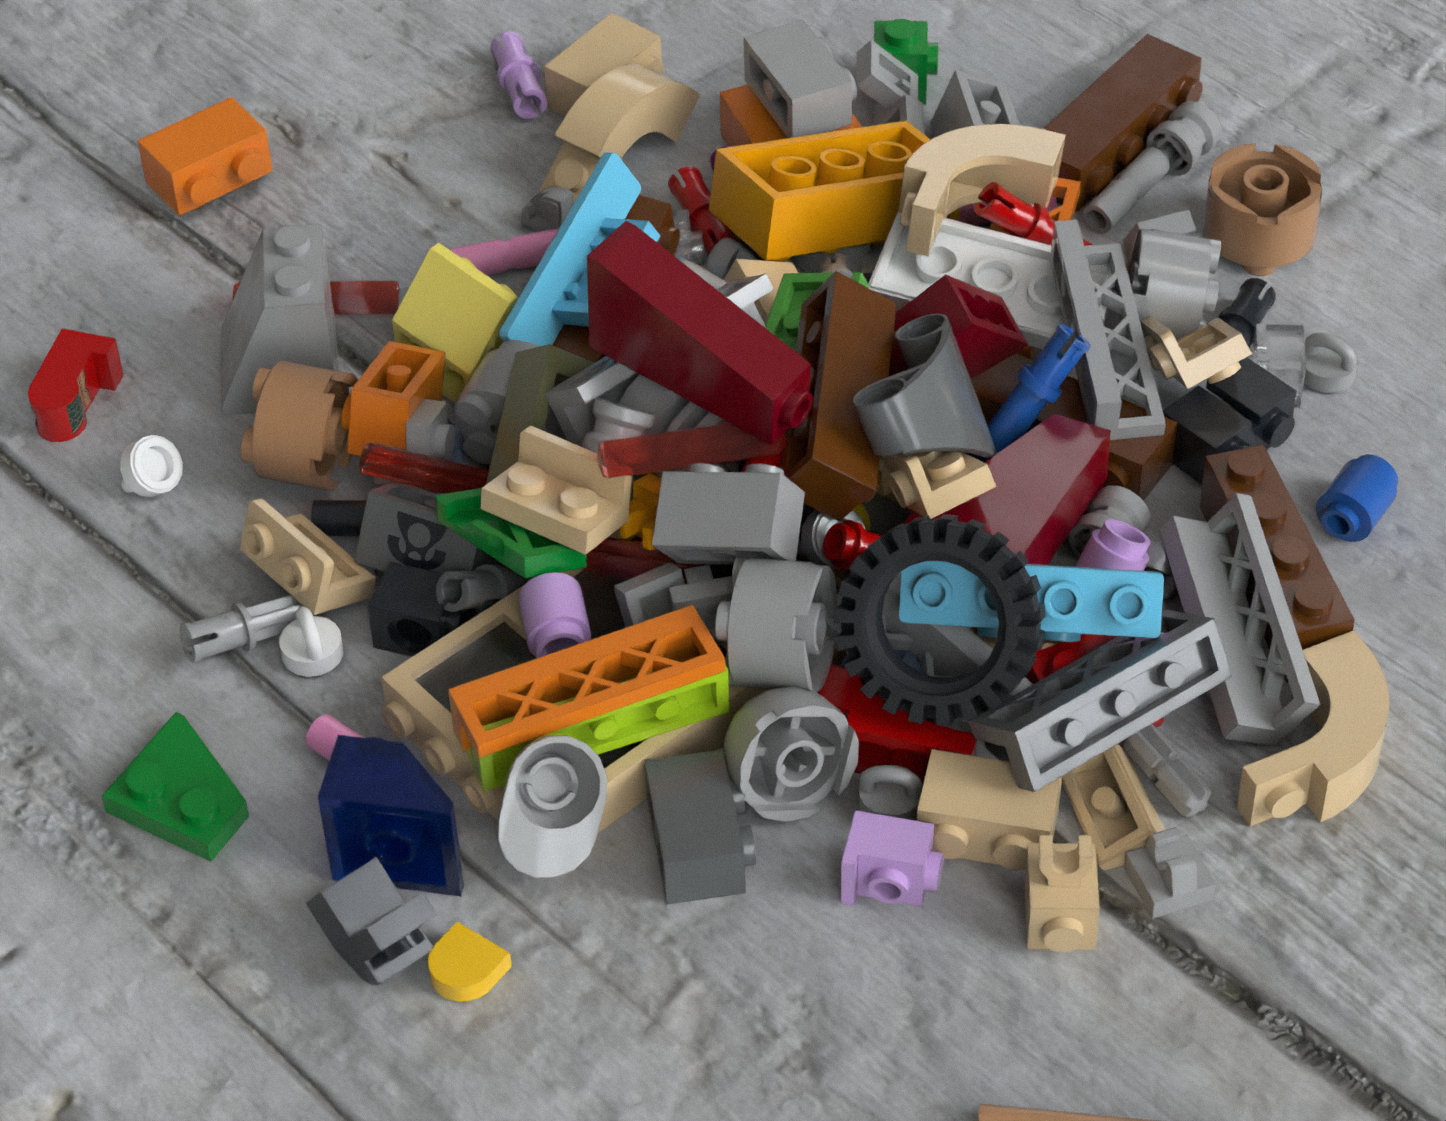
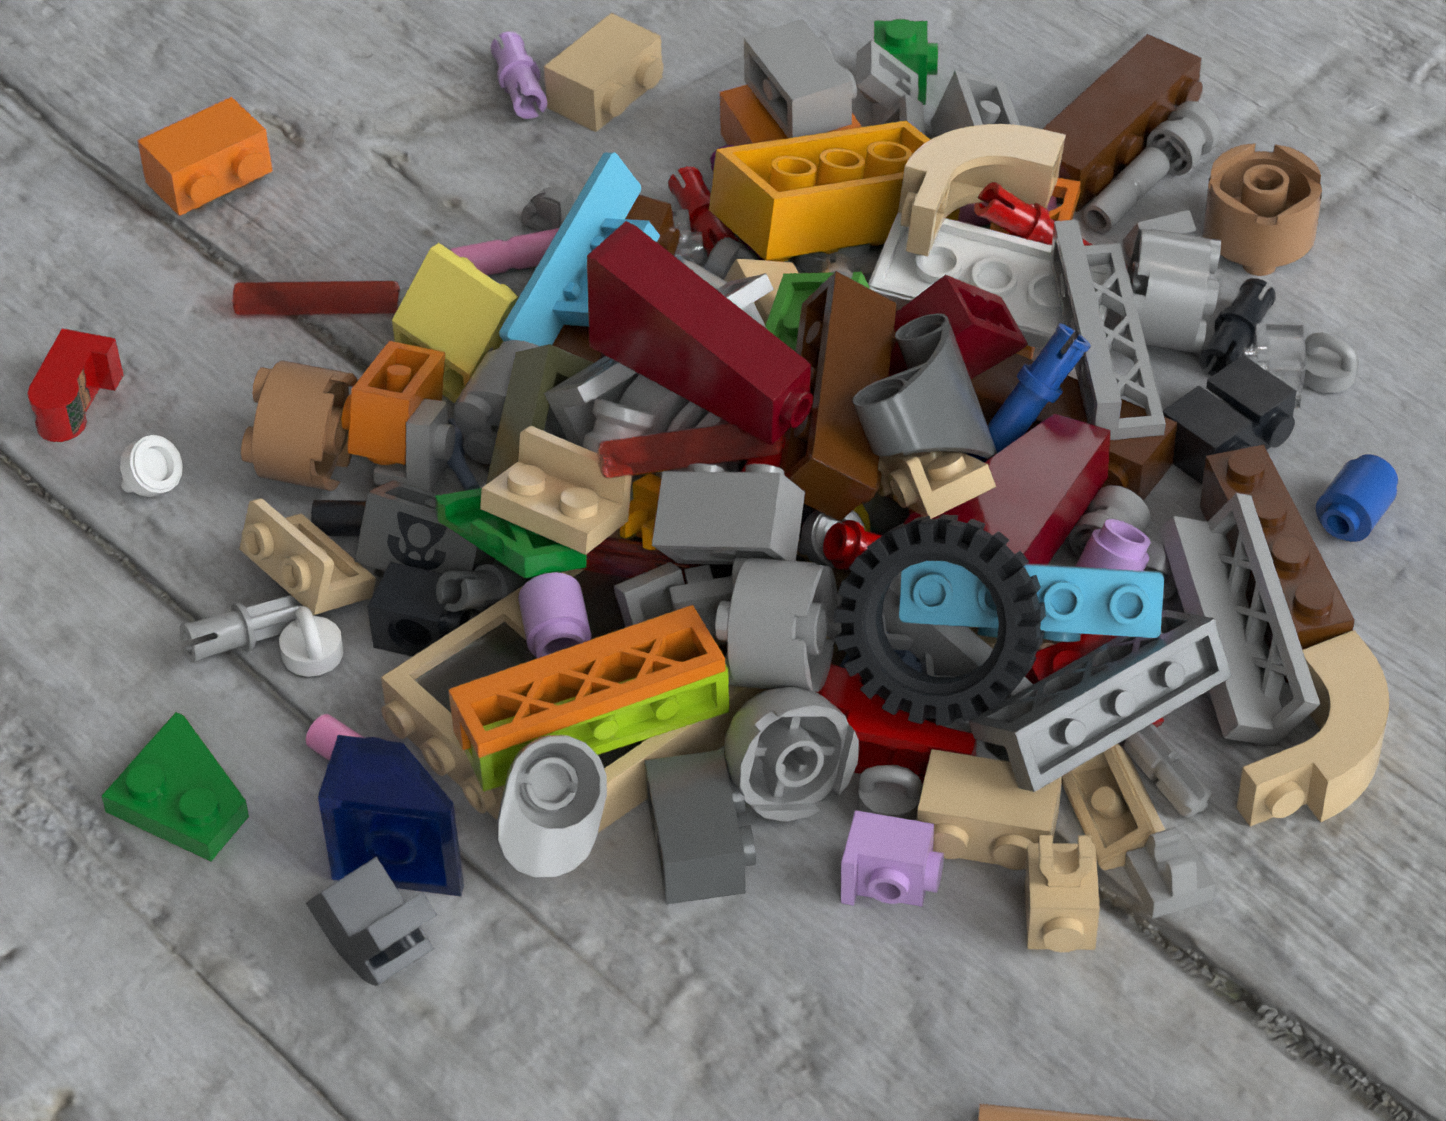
(278, 313): light grey slope -> none
(419, 469): clear red axle -> none
(466, 964): yellow tile -> none
(613, 117): tan arch -> none
(1199, 355): tan bracket -> none

